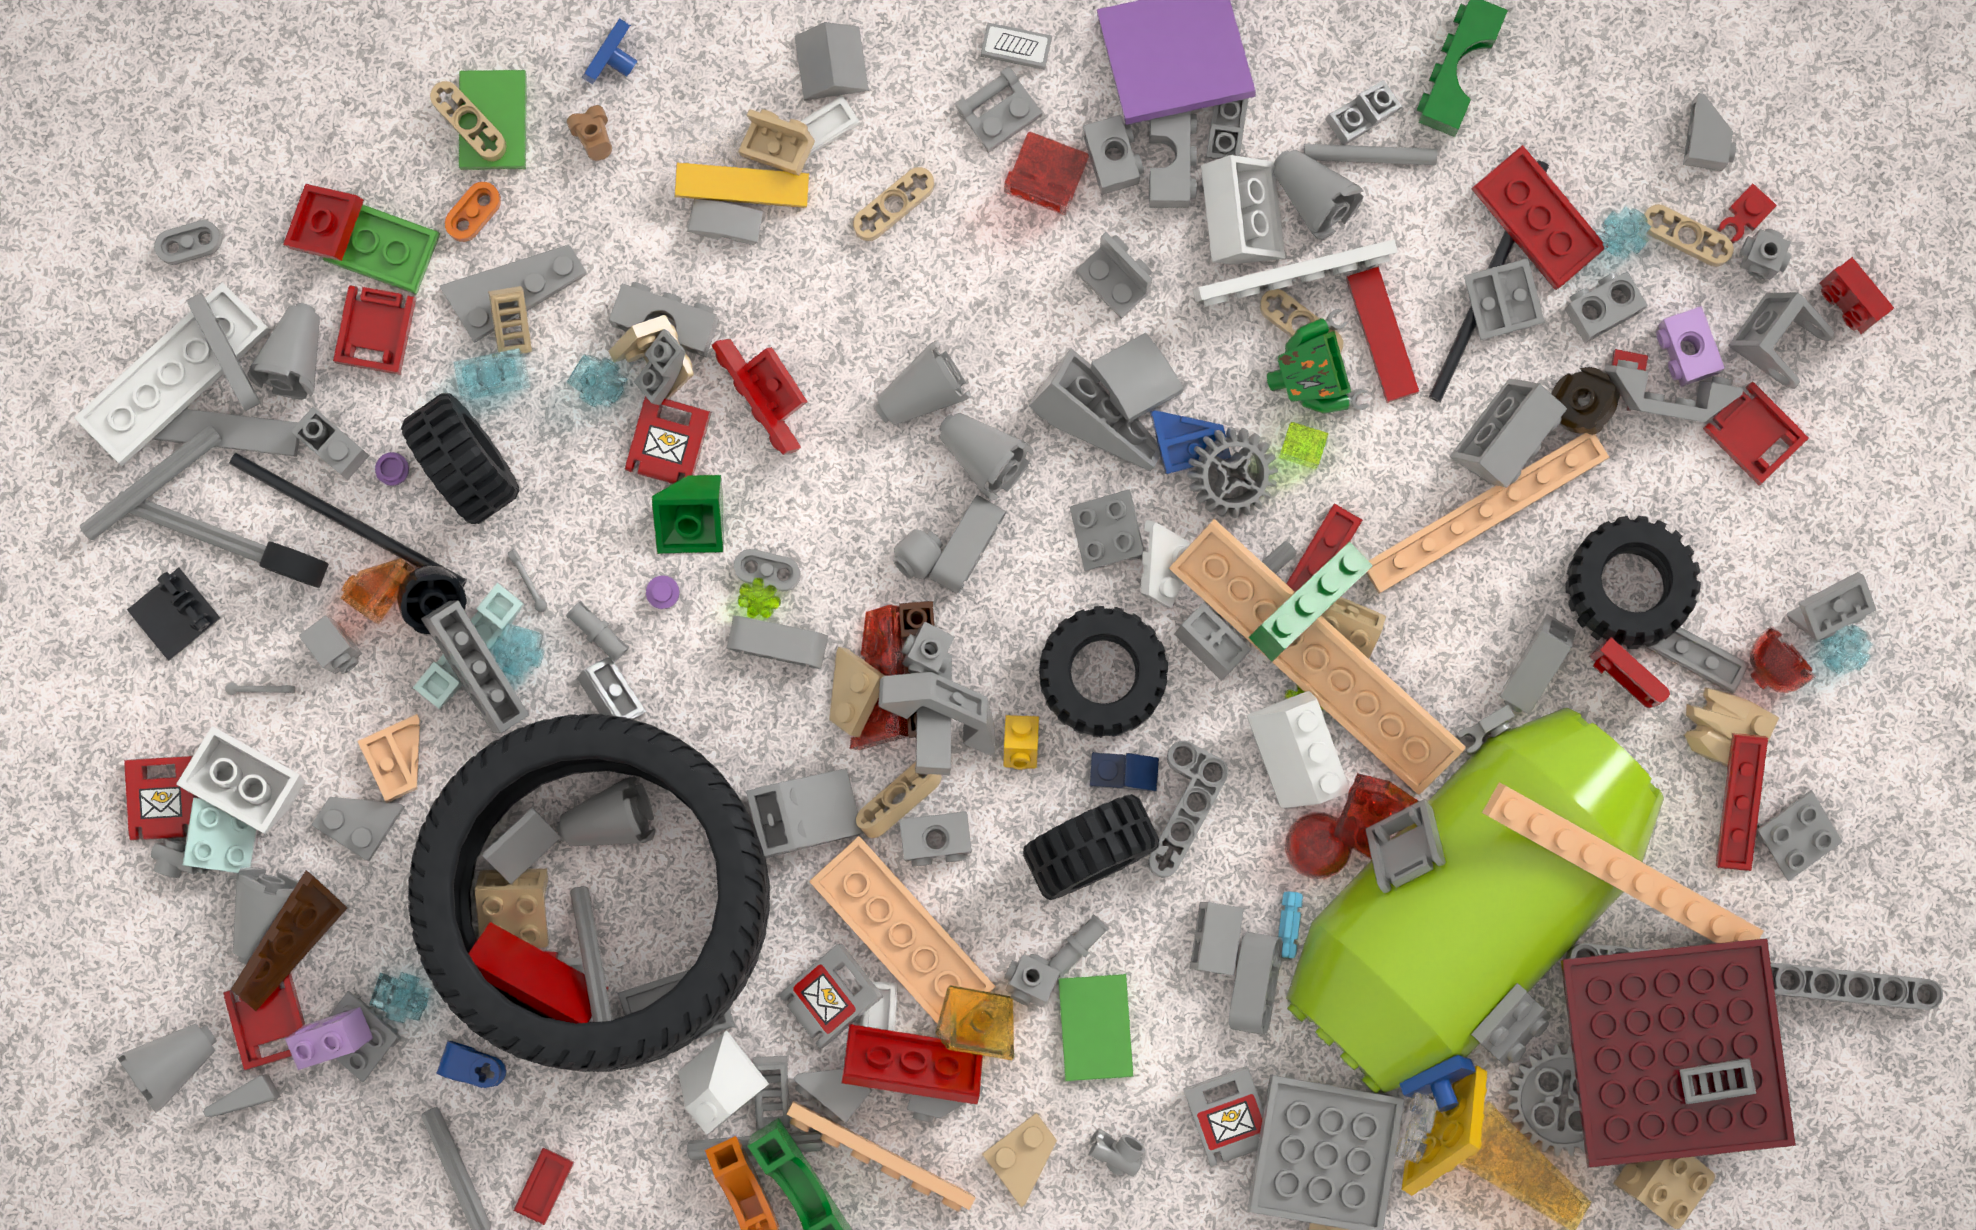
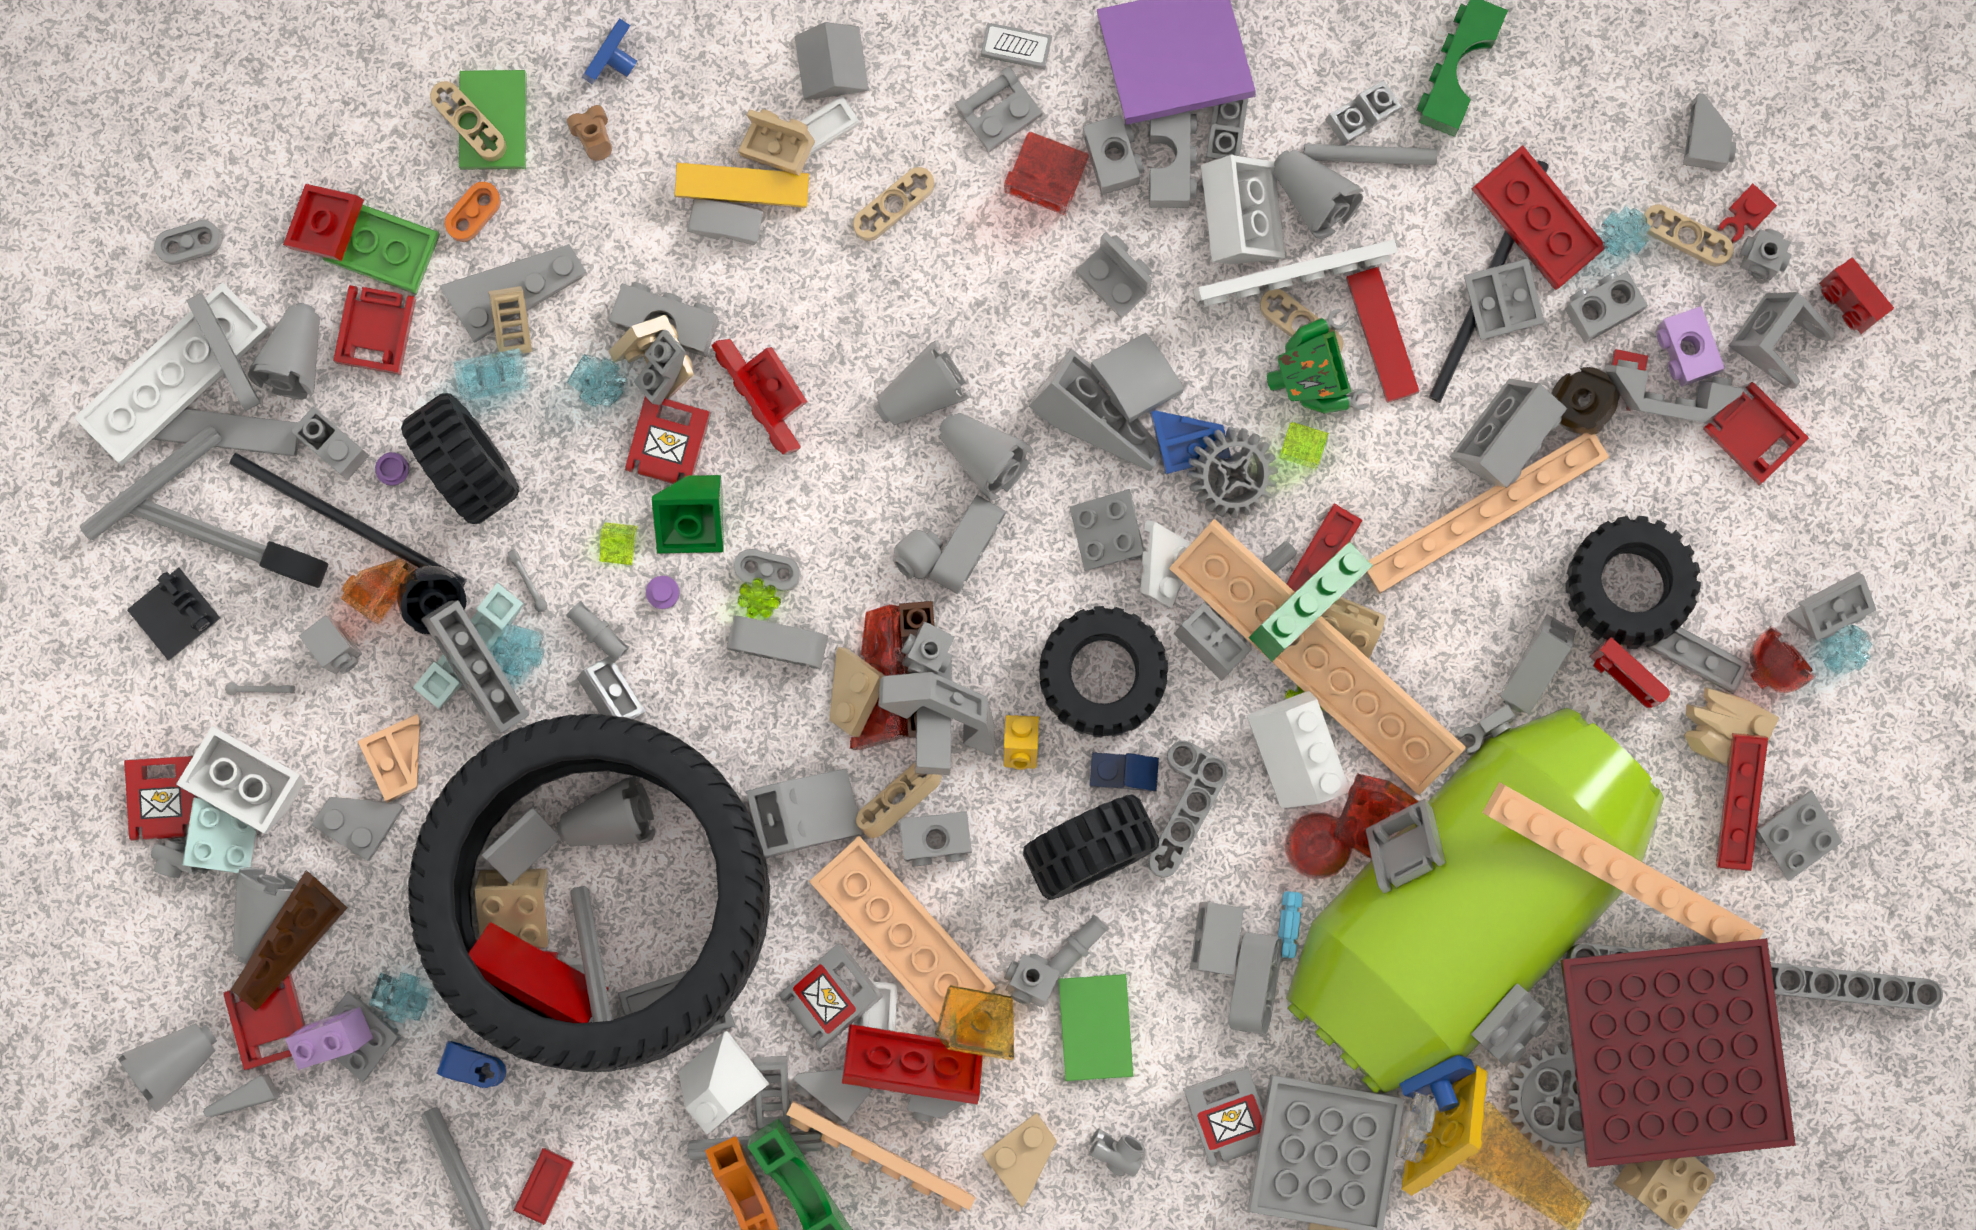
(617, 543): none -> clear neon green slope
(1747, 1075): light grey slope -> none

